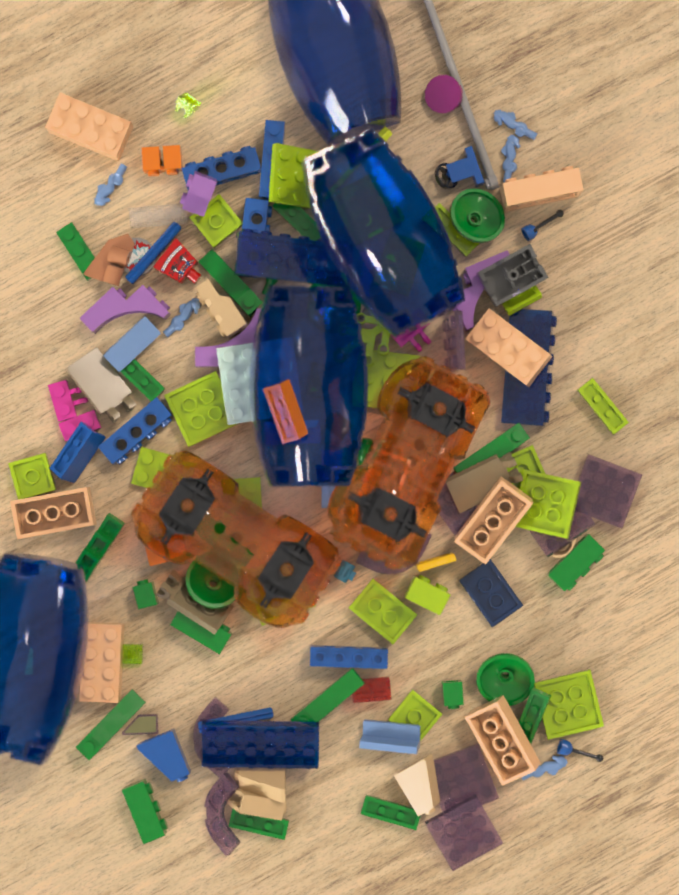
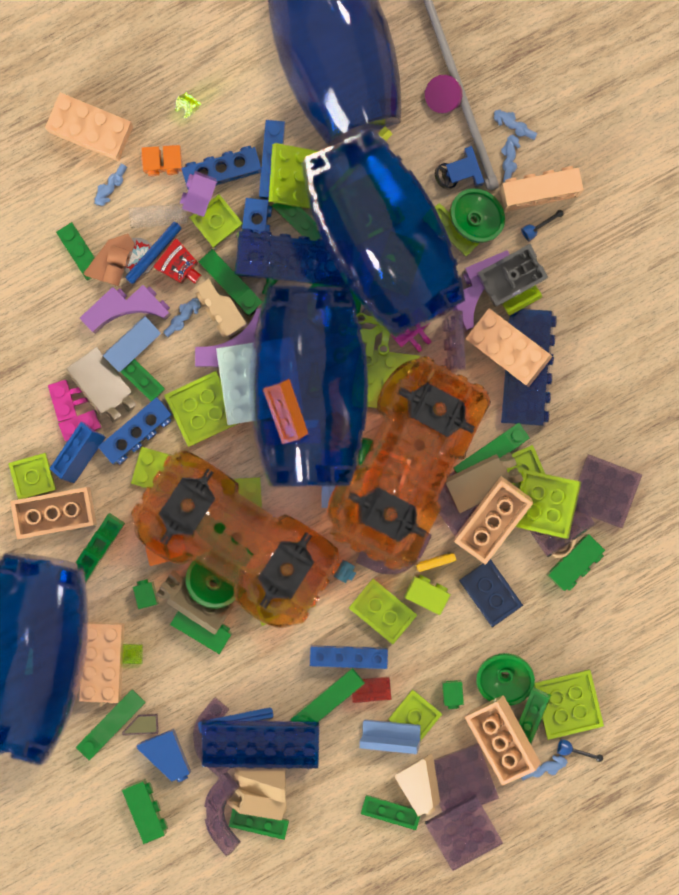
(602, 406): lime plate -> none

